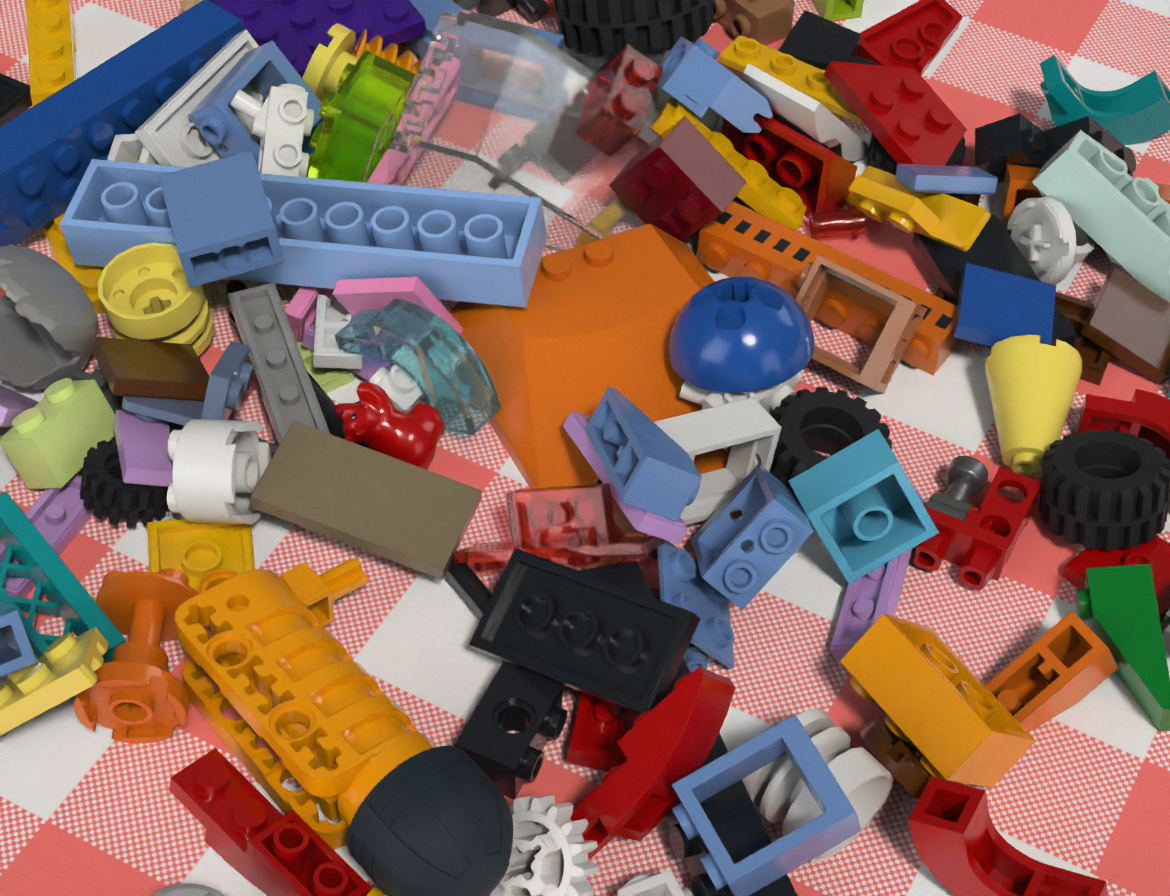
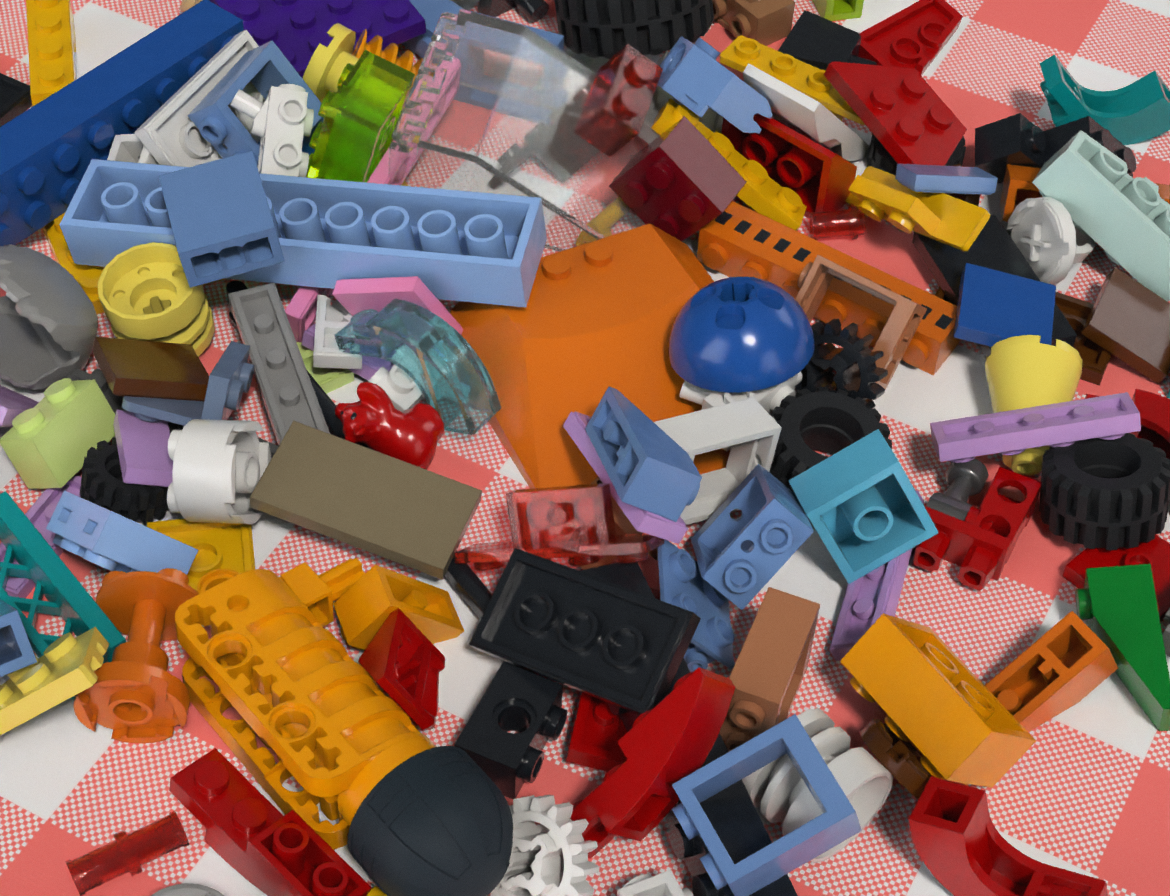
(114, 539): none -> light blue piece
(127, 853): none -> clear red pin
(382, 591): none -> light orange slope
(406, 667): none -> red slope
(770, 666): none -> nougat window
(853, 363): none -> black gear
(1037, 426): none -> lavender plate

